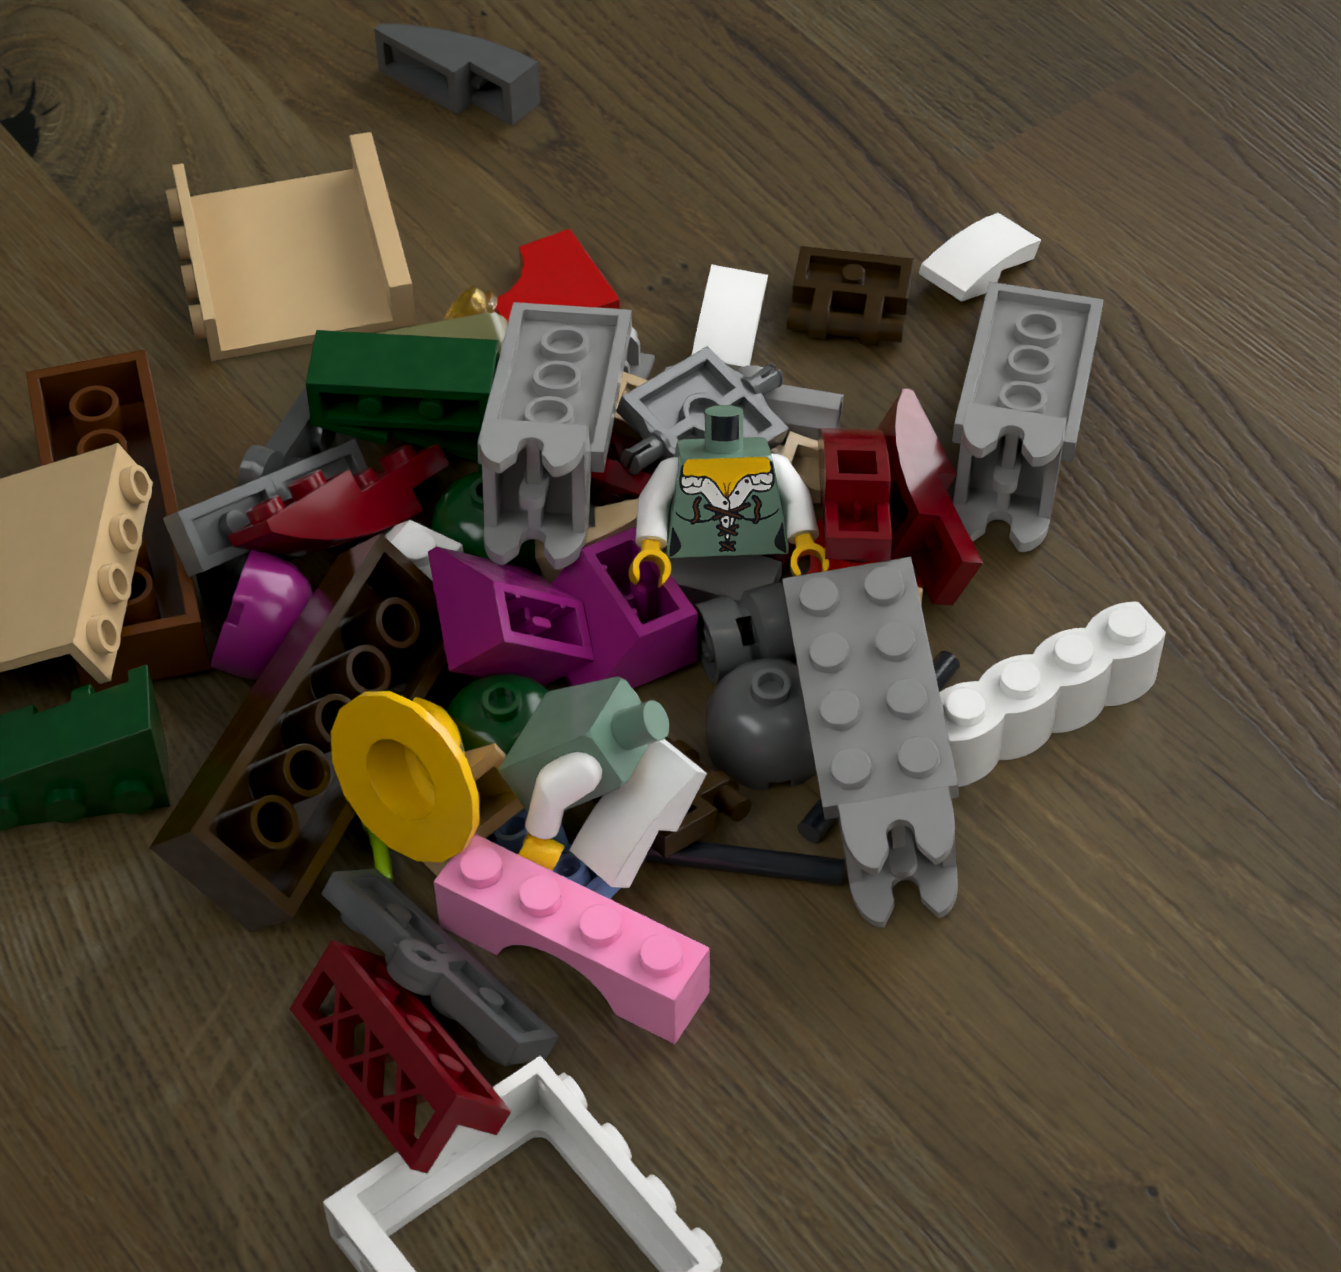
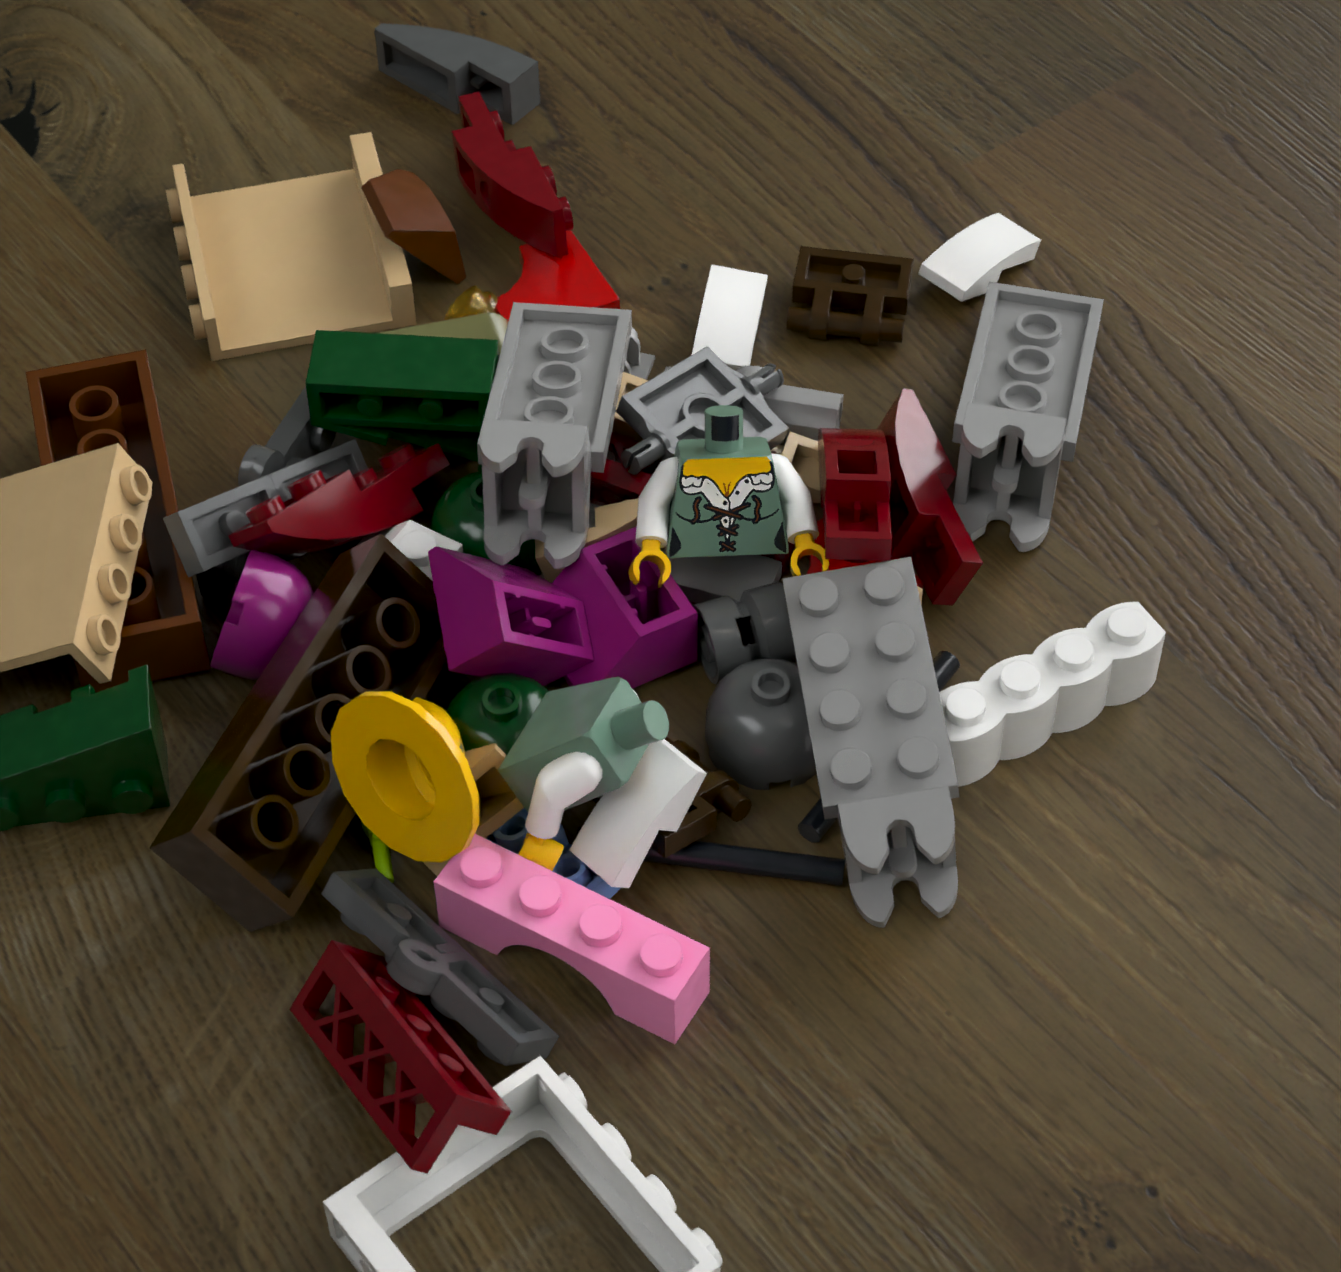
(415, 221): none -> reddish brown slope
(508, 180): none -> dark red slope

